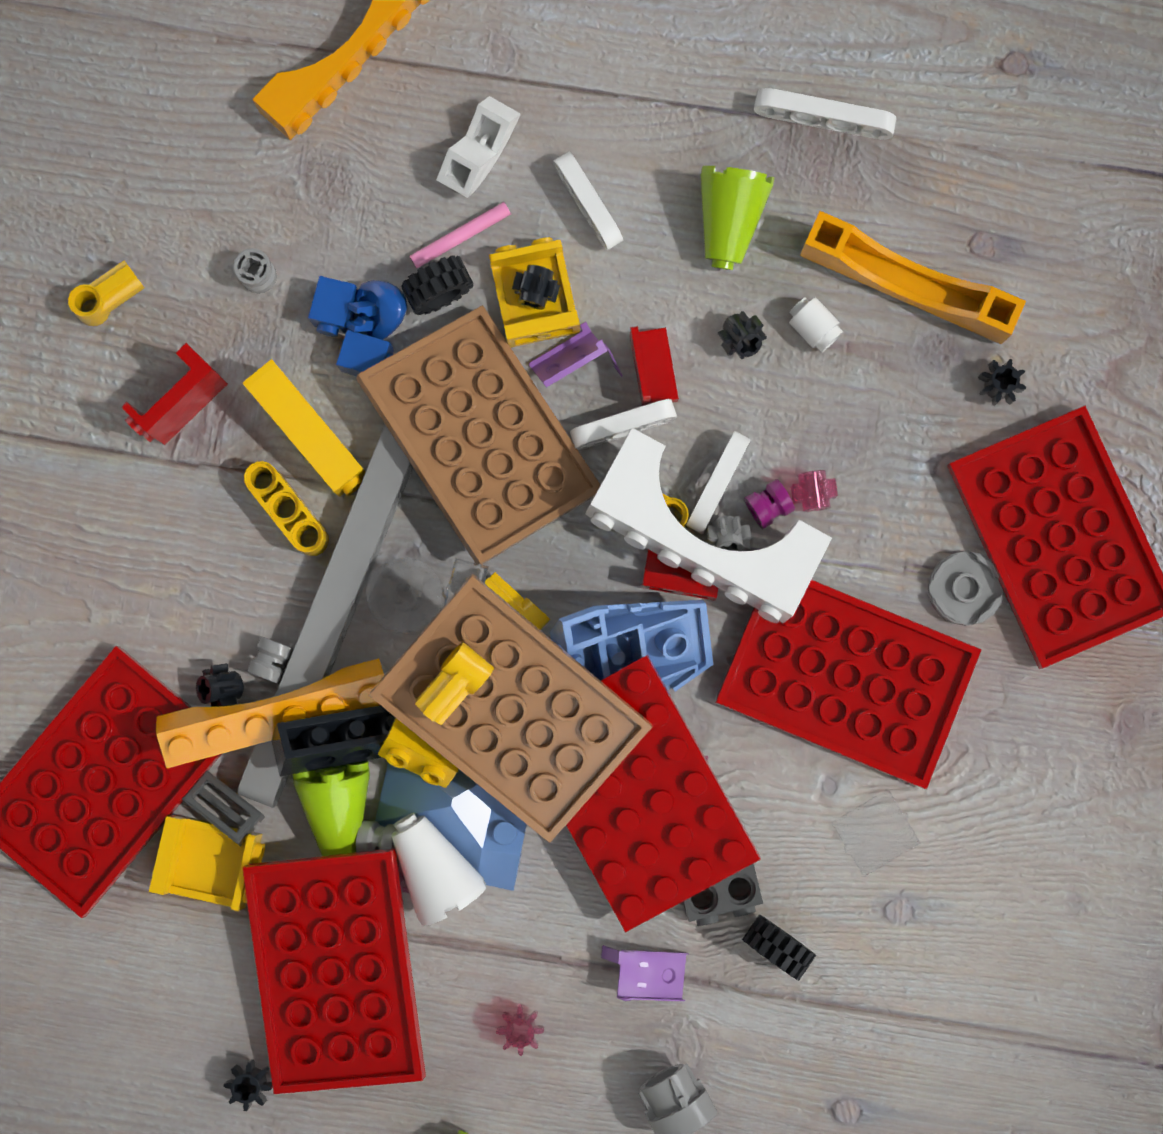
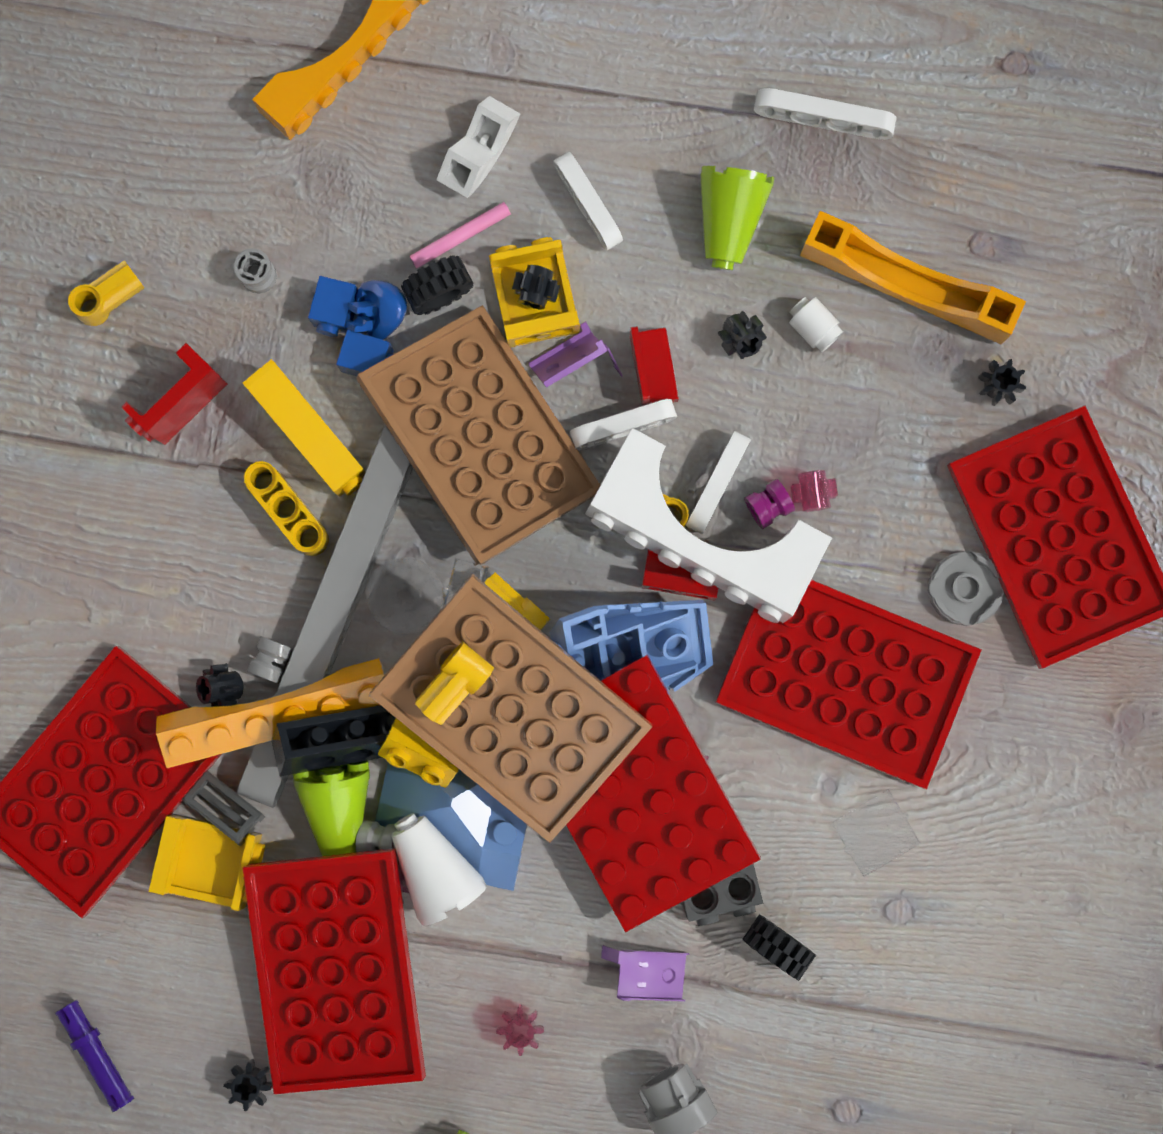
(94, 1055): none -> dark purple pin
(729, 534): light grey gear -> none

